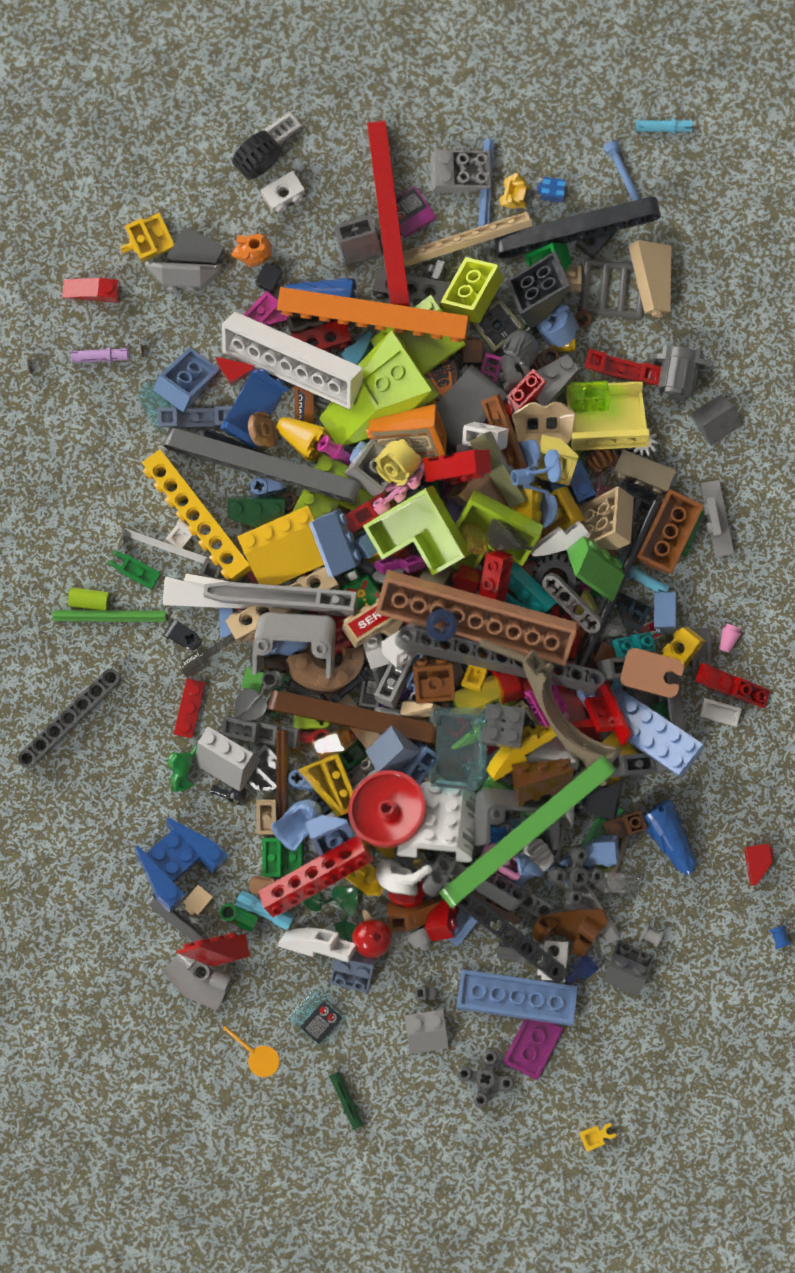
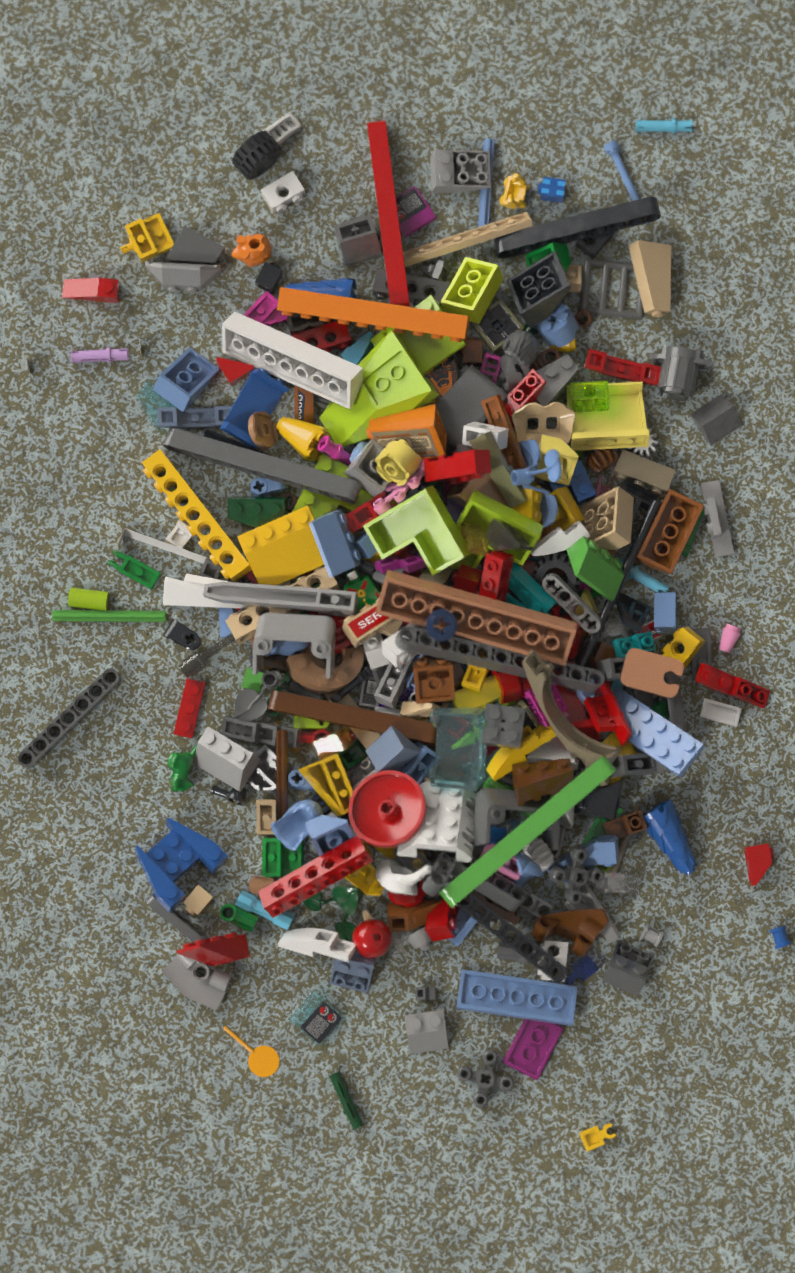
(502, 650): dark tan bar -> none

